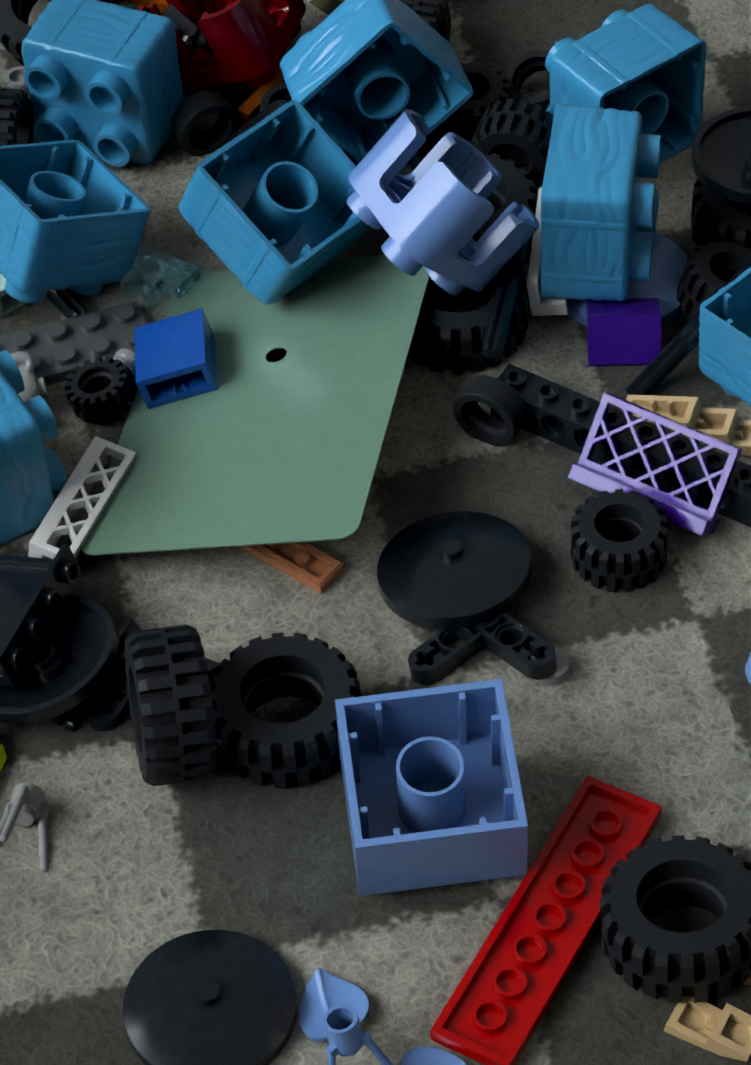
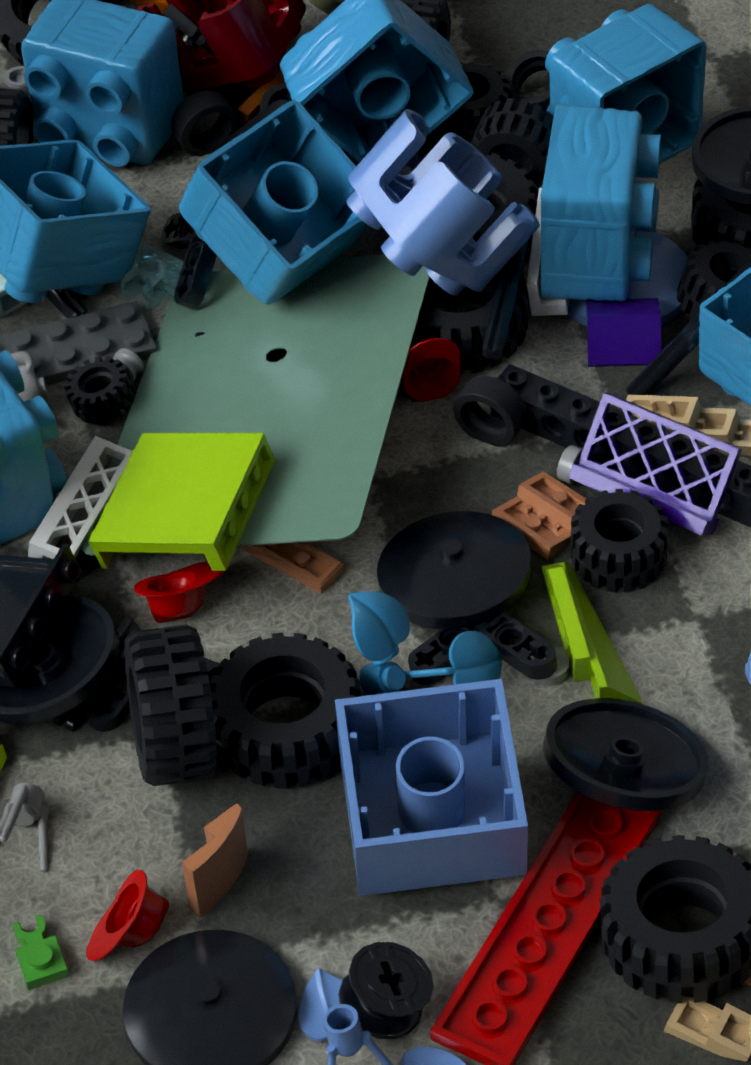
(39, 956): none -> bright green plate
(130, 918): none -> red piece
(175, 358): blue brick -> none
(178, 592): none -> red piece
(185, 496): none -> lime panel
(197, 263): none -> black beam
(217, 864): none -> nougat slope
(382, 623): none -> dark azure plant
(387, 989): none -> black piece
(432, 369): none -> red piece
(542, 513): none -> nougat slope
(569, 456): none -> light grey tile
(584, 637): none -> lime wedge
(625, 754): none -> black dish

